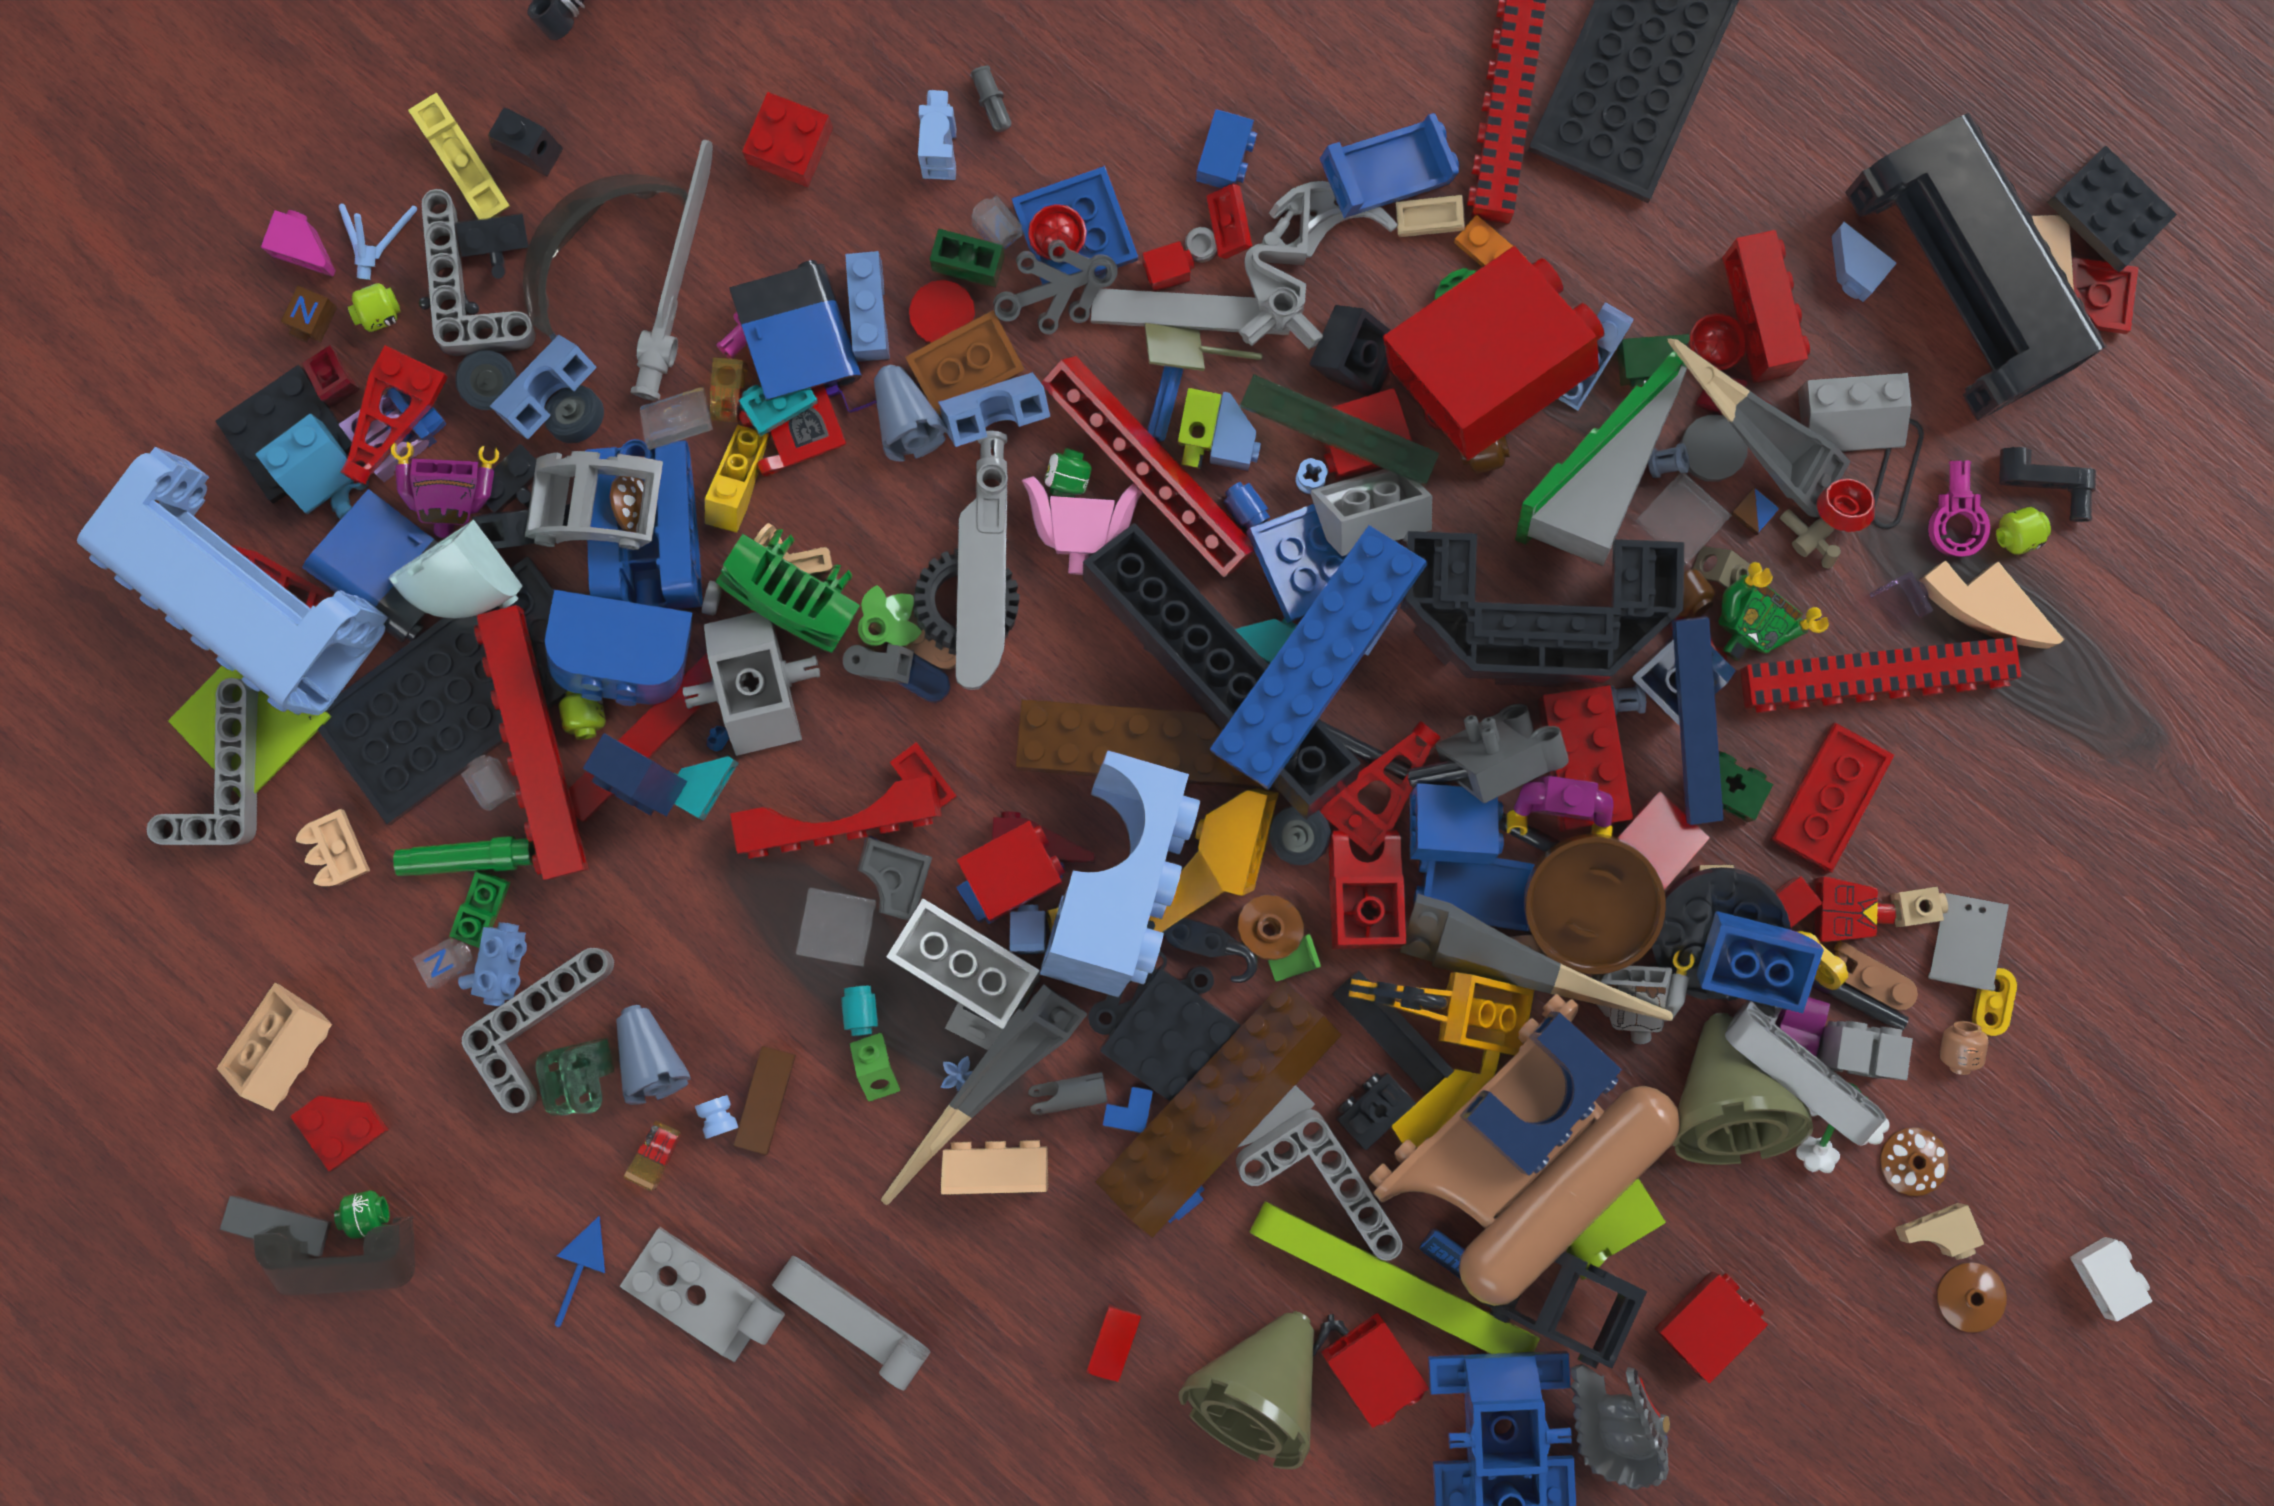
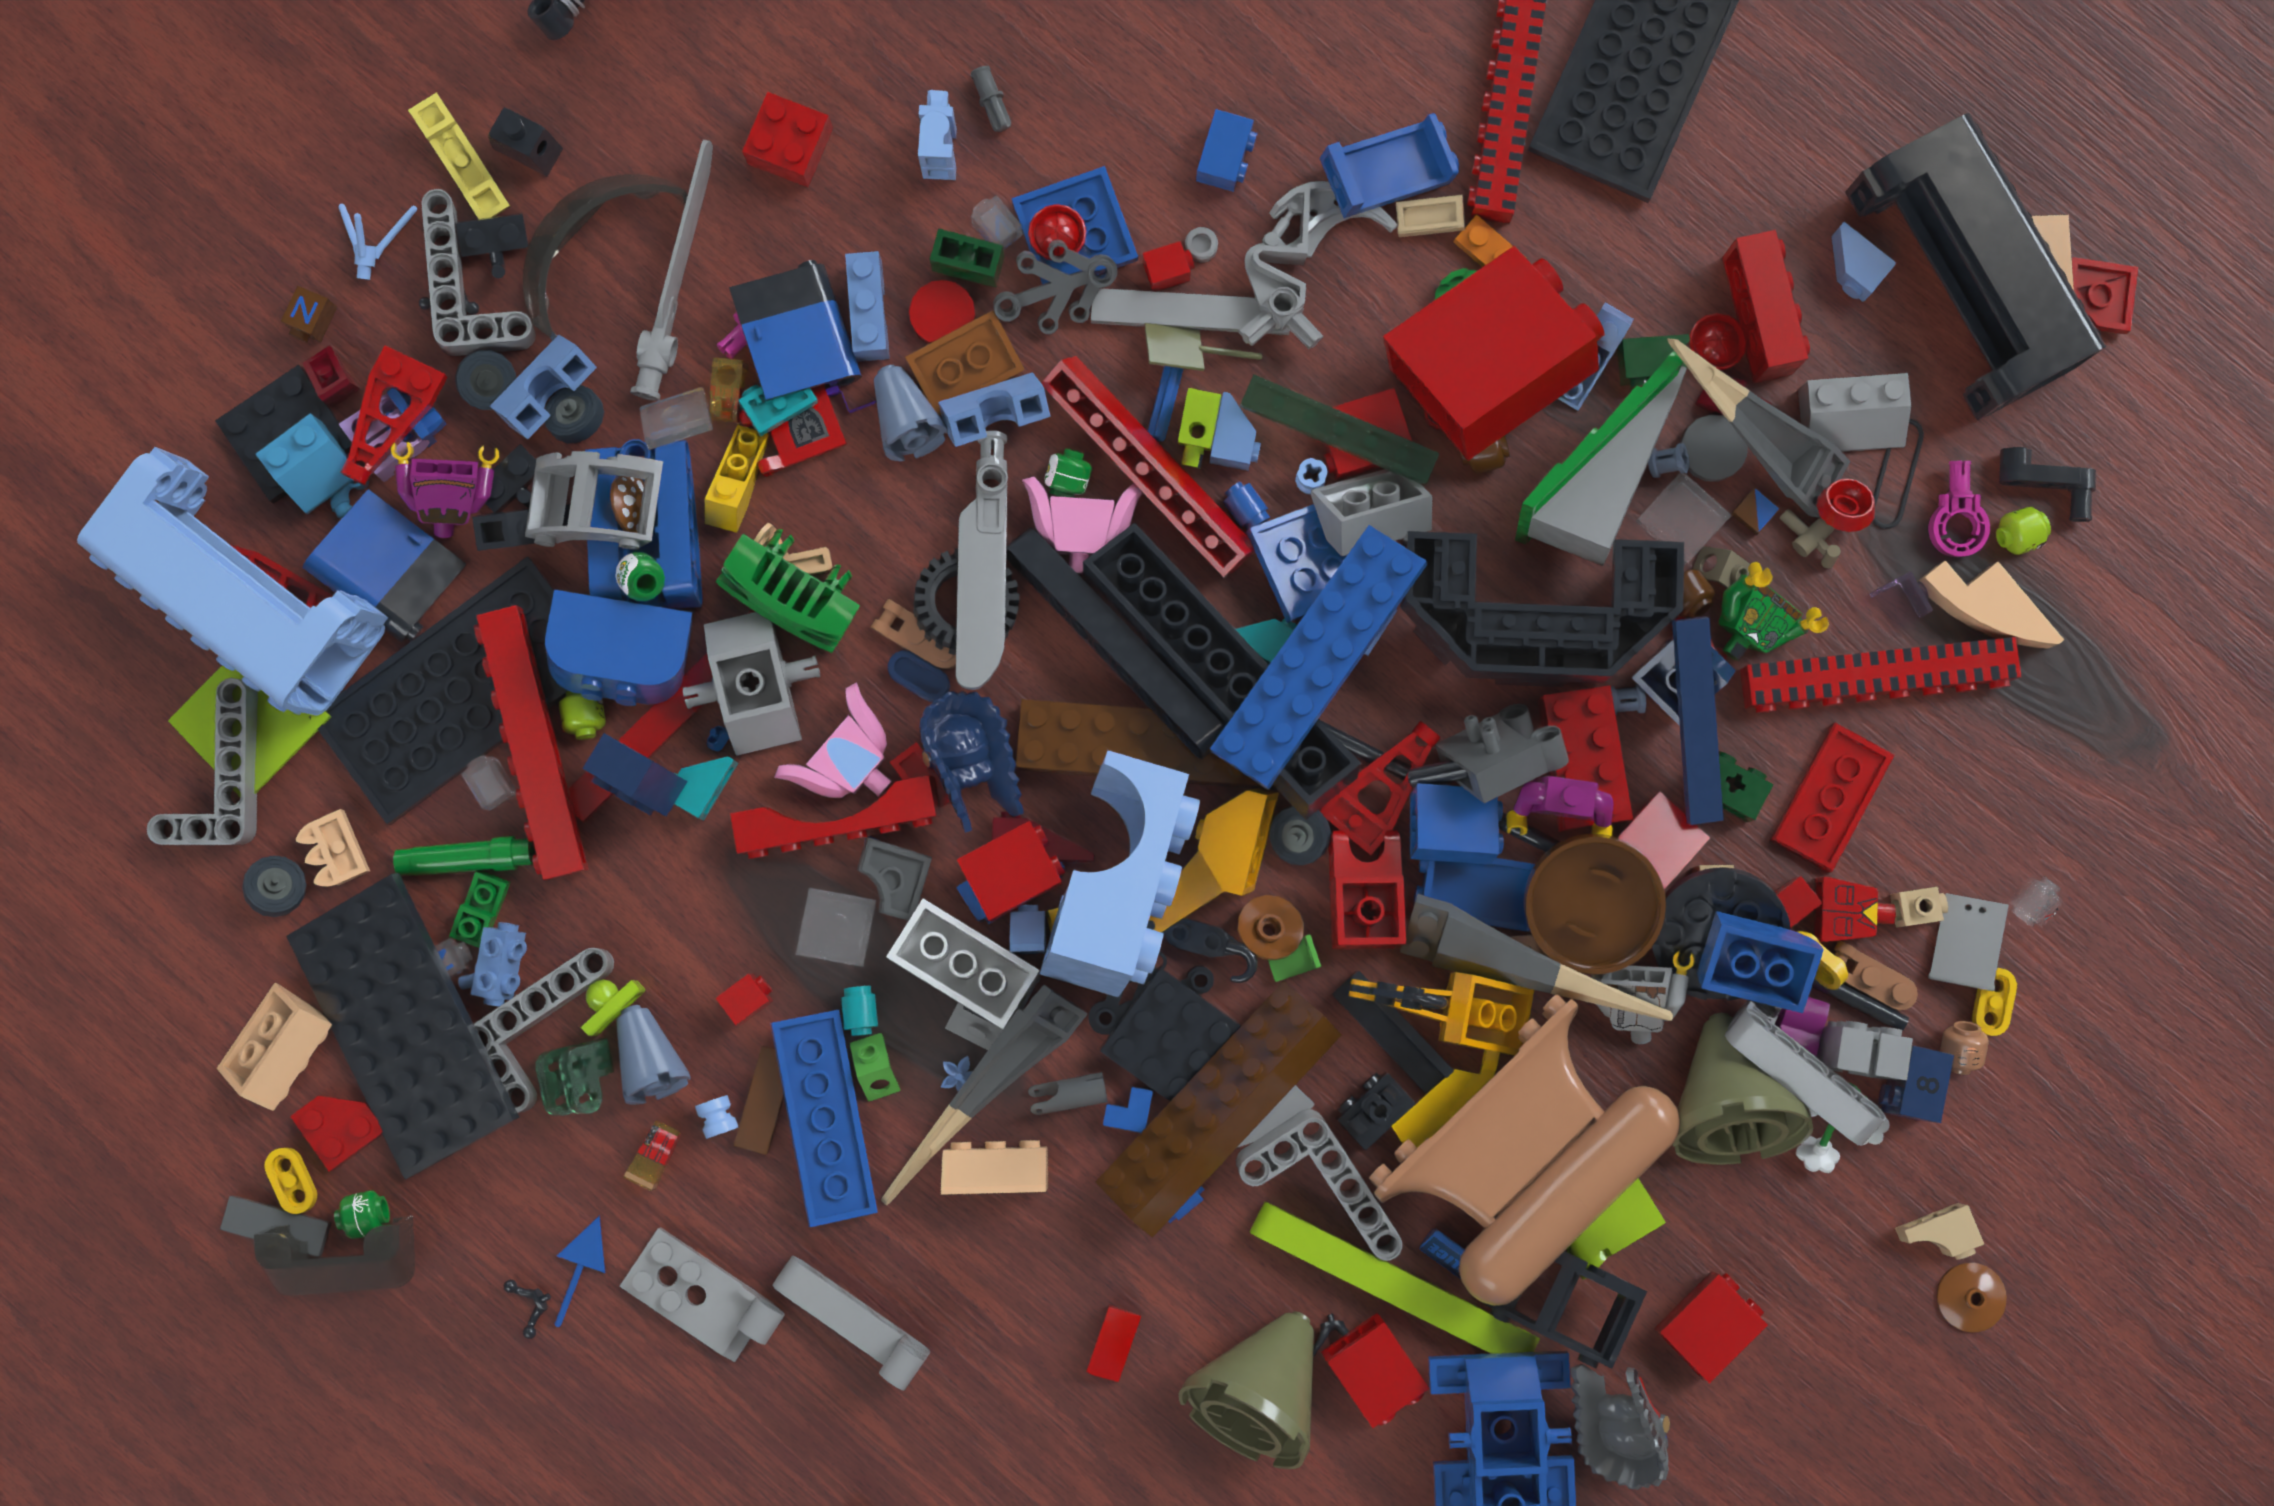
(274, 886): none -> black wheel
(289, 1182): none -> yellow plate
(296, 242): dark pink slope -> none
(374, 307): lime head -> none
(402, 1026): none -> black plate
(458, 577): light aqua brick -> none
(539, 1298): none -> black piece
(608, 1003): none -> lime tile
(640, 576): none -> green head
(712, 598): light grey tile -> none
(745, 998): none -> red brick
(823, 1118): none -> blue plate
(847, 756): none -> bright pink torso
(888, 666): dark grey leg -> none
(892, 617): bright green plate -> none
(969, 746): none -> dark blue piece
(1115, 642): none -> black beam
(1229, 221): red plate -> none
(1353, 350): black slope -> none
(1586, 1076): dark blue arch -> none
(1898, 1157): dark orange dish -> none
(1924, 1091): none -> dark blue brick
(2036, 901): none -> clear head
(2111, 1278): white brick -> none
(2112, 209): black plate -> none

